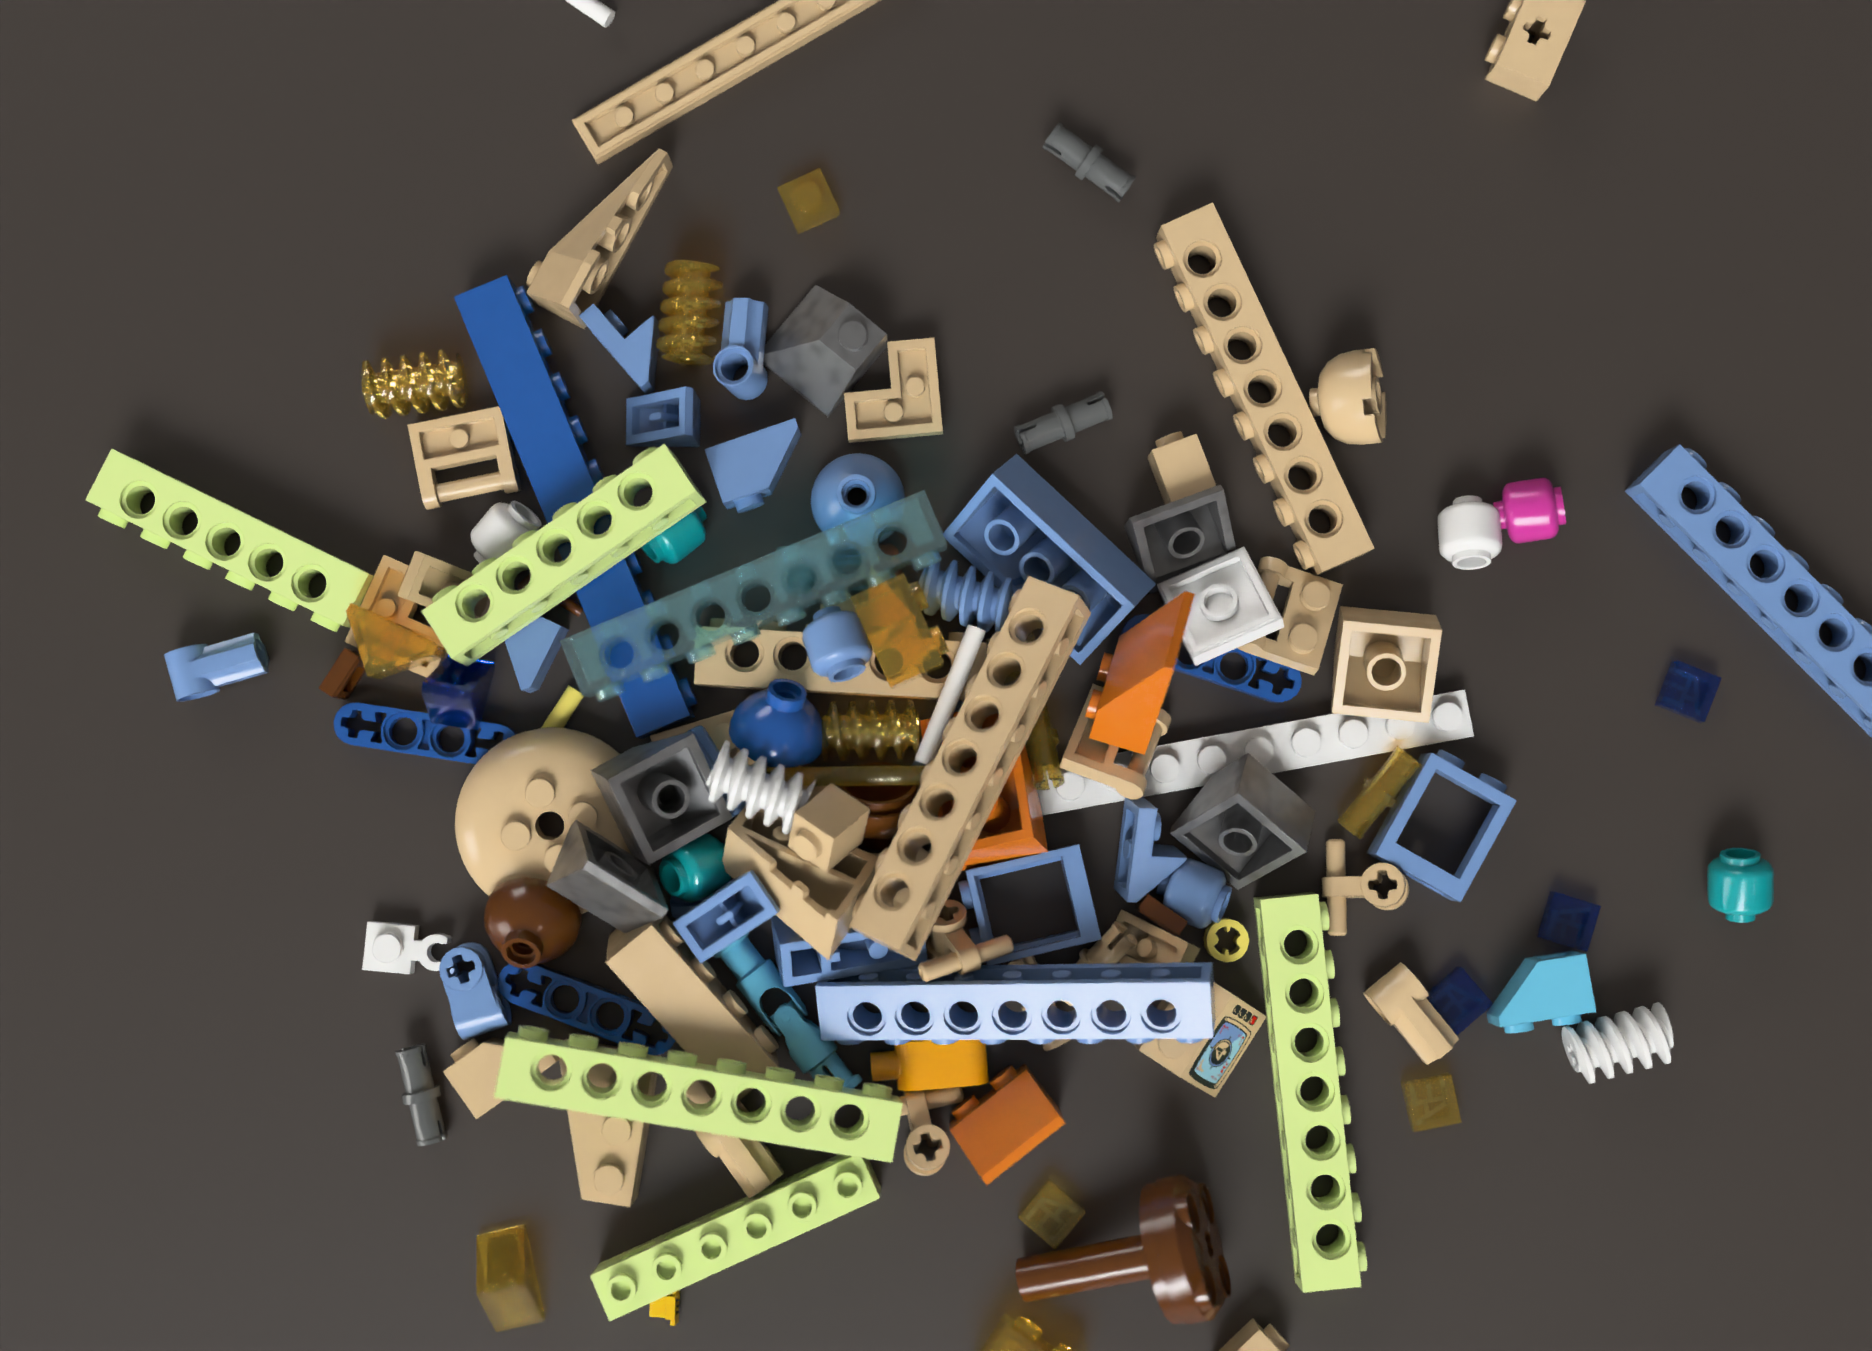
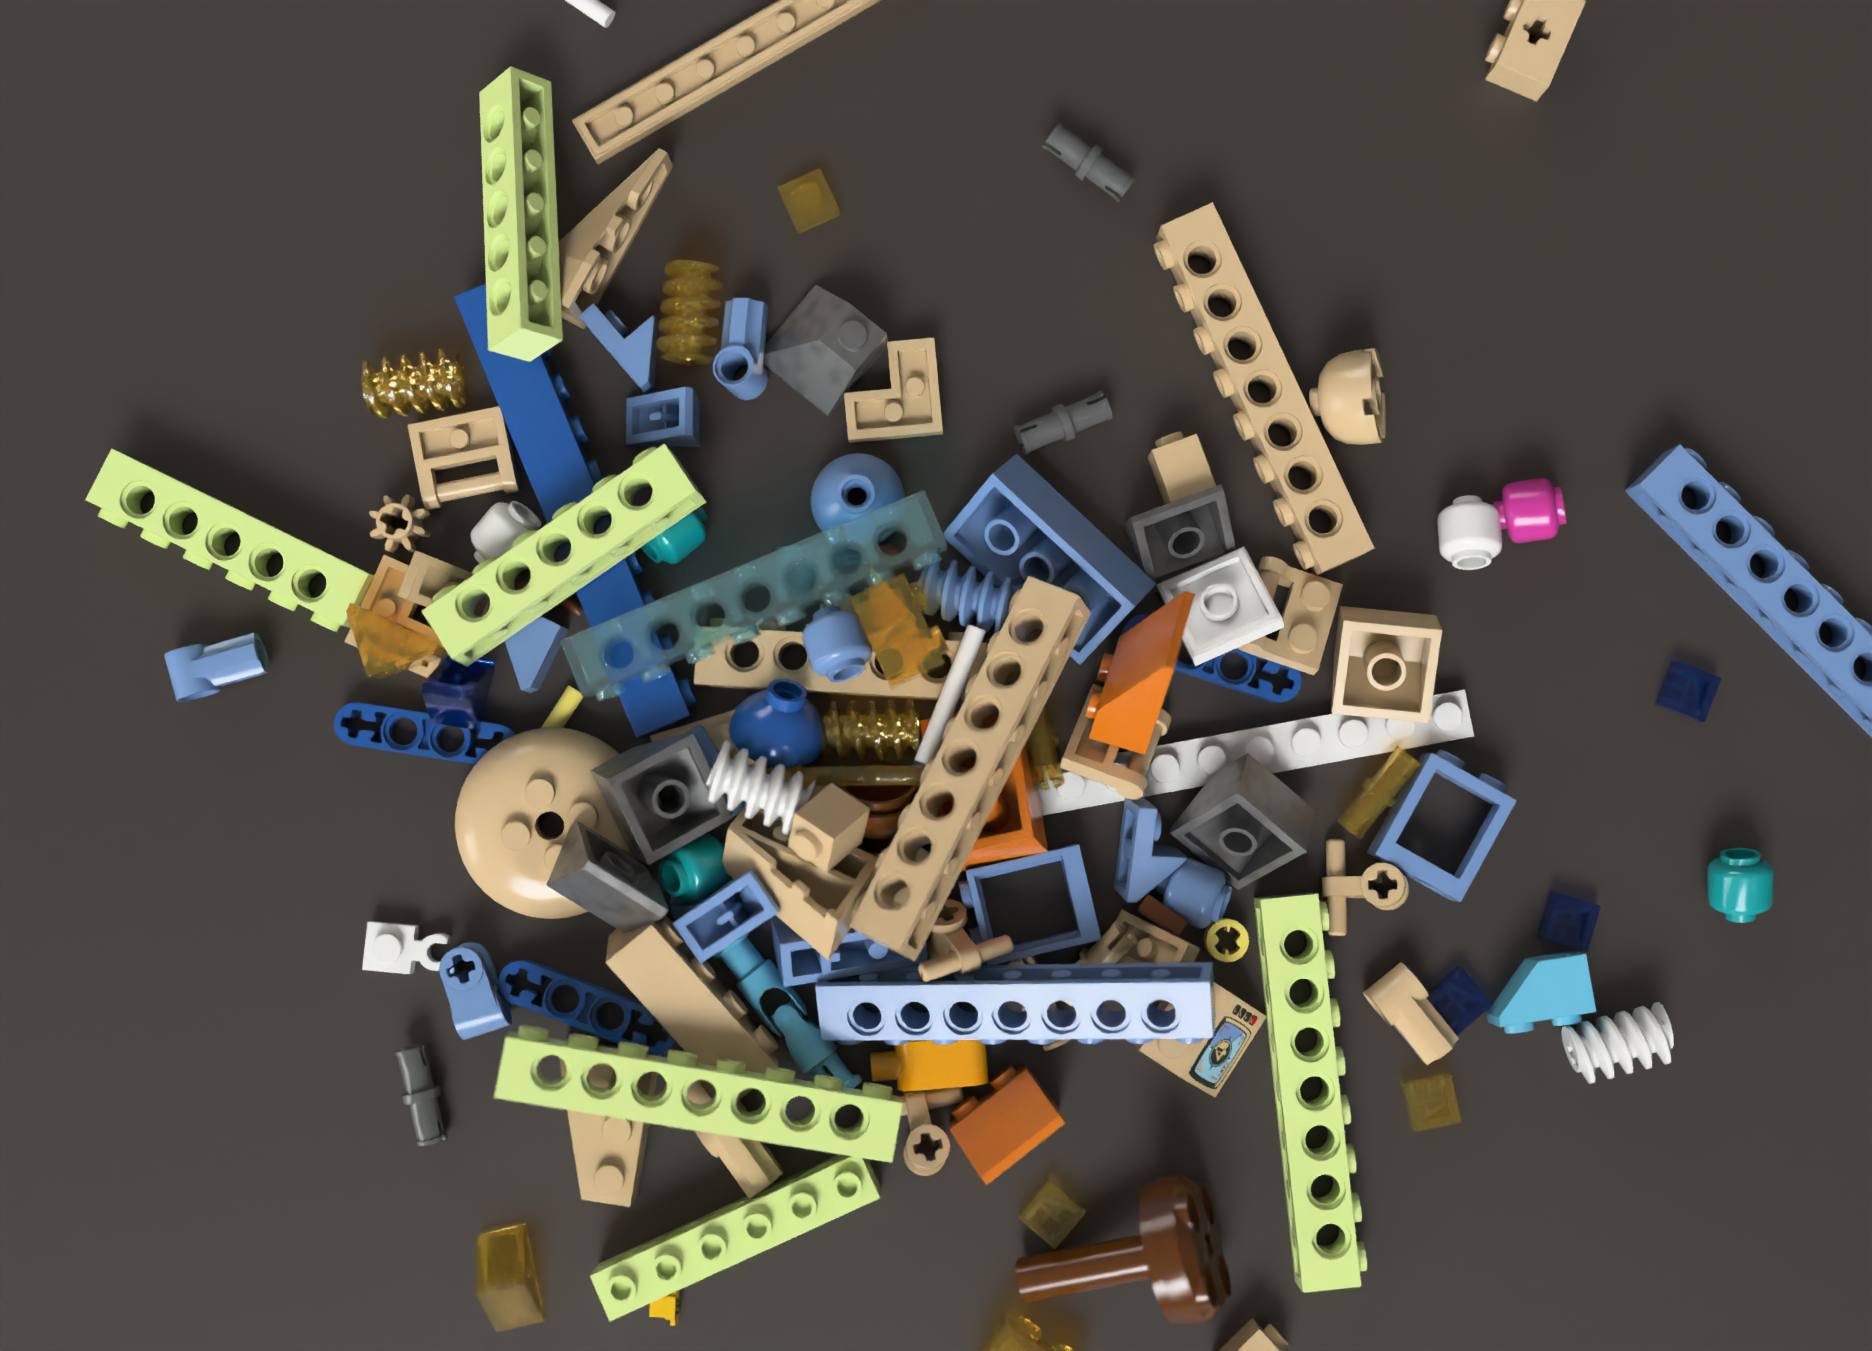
(343, 675): reddish brown tile -> none
(399, 511): none -> tan gear
(477, 1071): tan slope -> none
(520, 215): none -> yellowish green brick
(531, 922): reddish brown piece -> none
(752, 464): medium blue slope -> none

